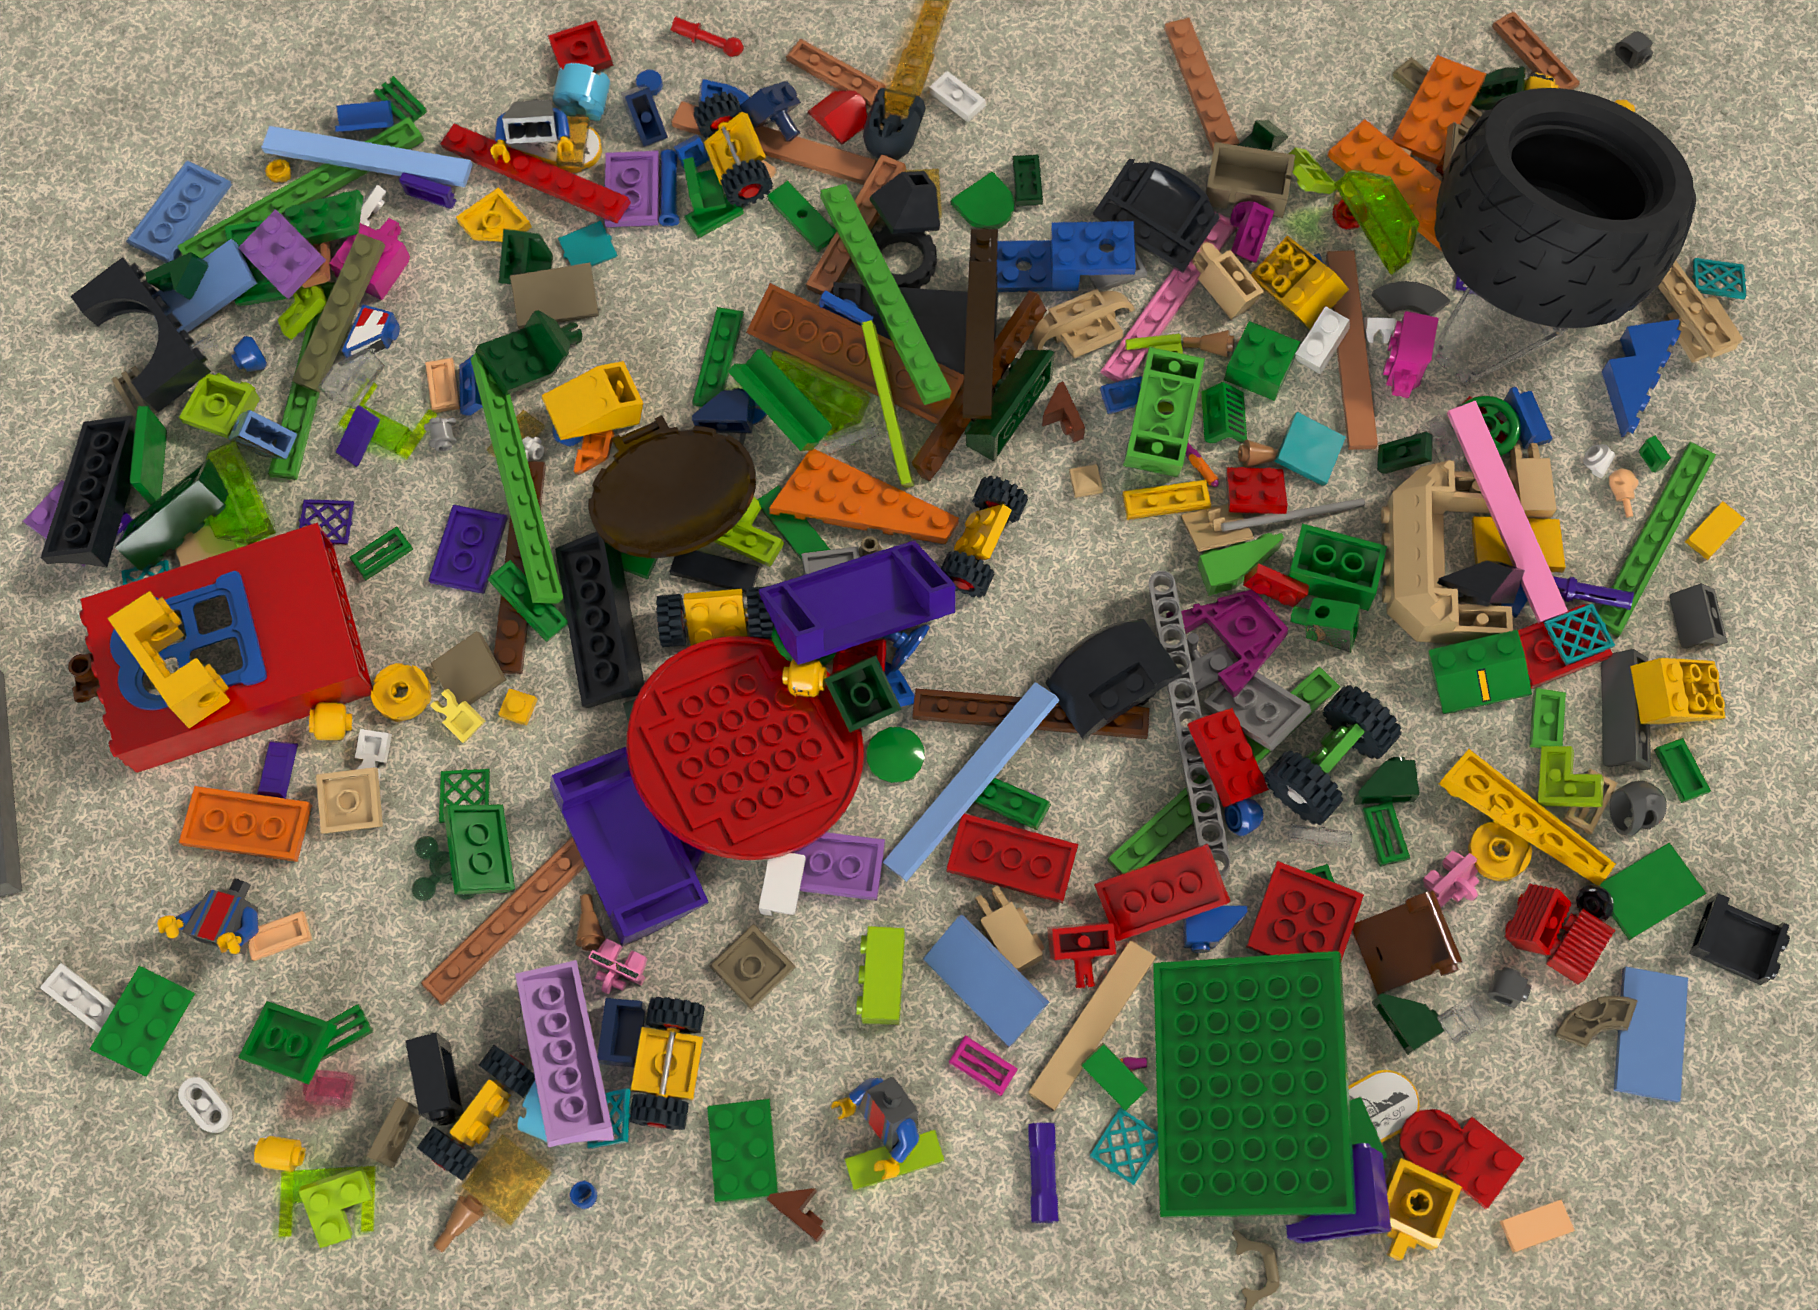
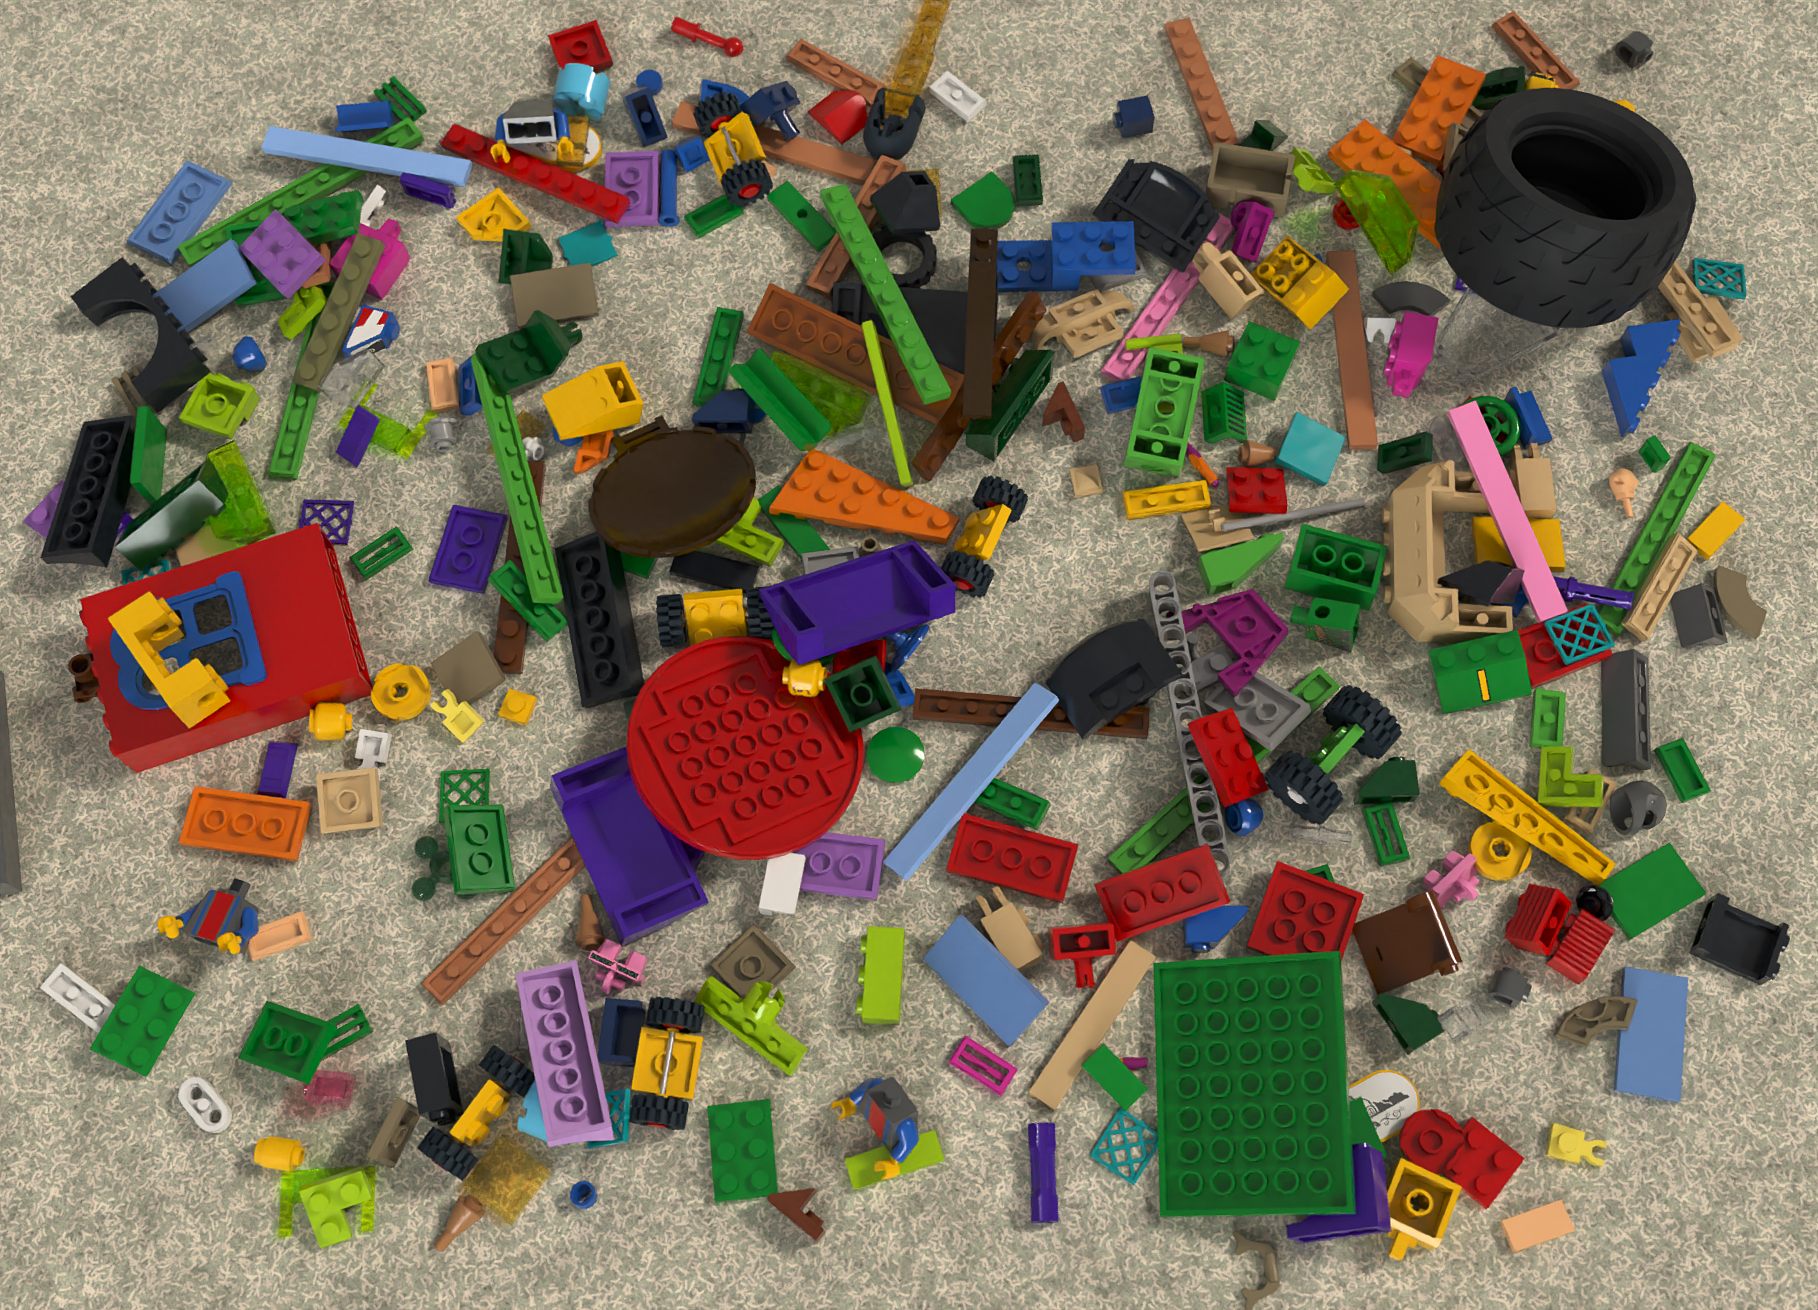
(179, 275): dark green slope -> none
(258, 433): torso -> none
(278, 171): yellow piece -> none
(703, 188): green panel -> none
(754, 1020): none -> lime plate
(844, 308): blue plate -> none
(1134, 116): none -> dark blue brick
(1275, 585): red plate -> none
(1323, 340): white brick -> none
(1570, 1146): none -> light yellow plate
(1598, 459): white plate -> none
(1659, 587): none -> tan tile
(1677, 691): yellow slope -> none
(1736, 602): none -> dark tan tile

